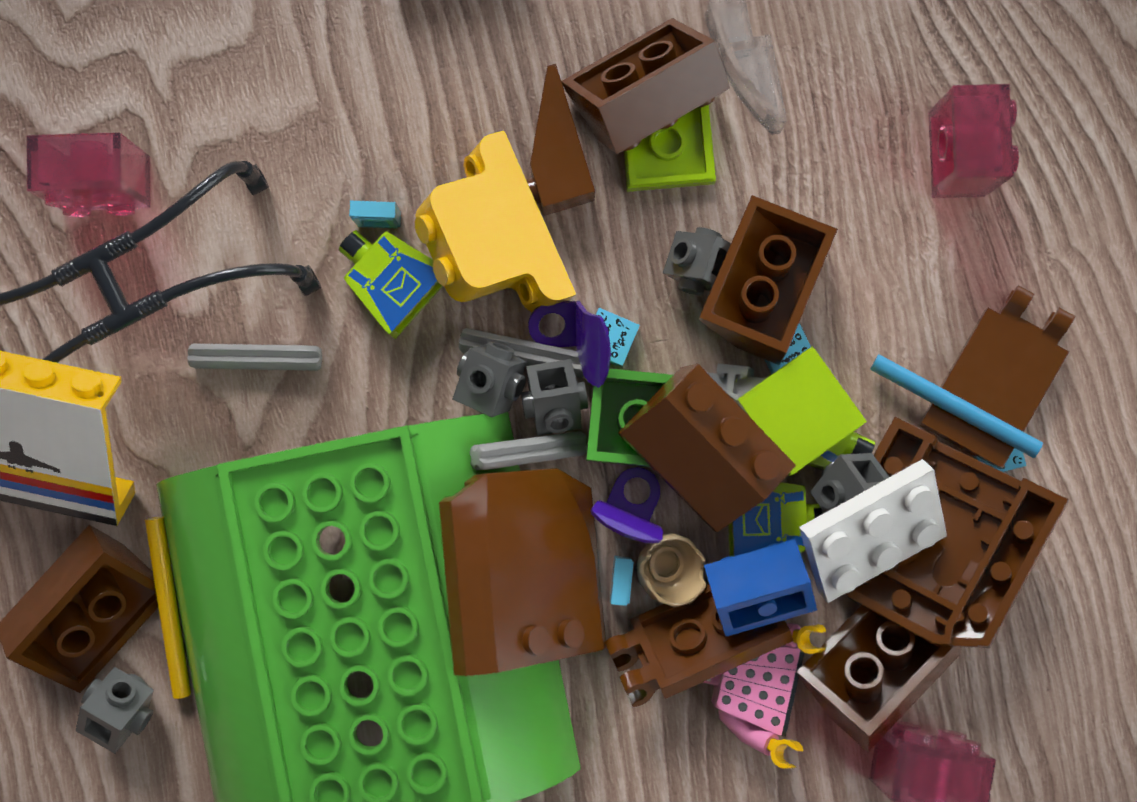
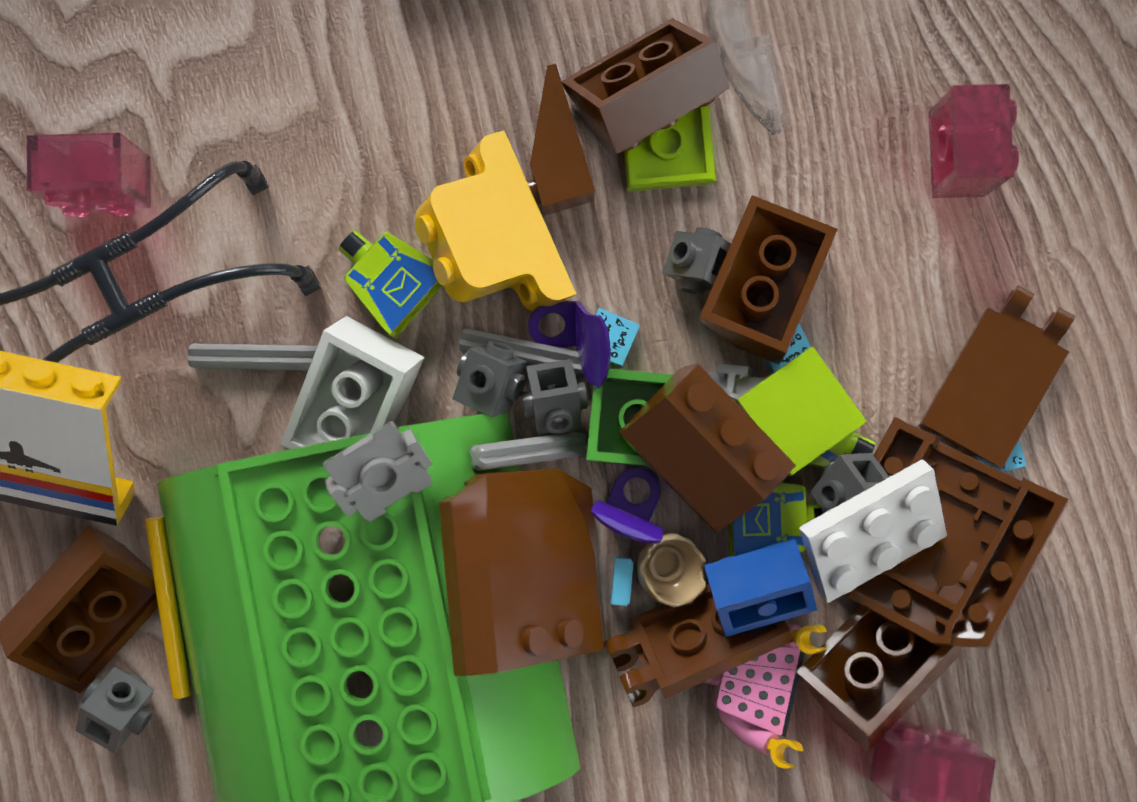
(351, 385): none -> white slope
(375, 214): medium azure tile -> none
(378, 471): none -> light grey piece
(956, 406): dark azure bar -> none

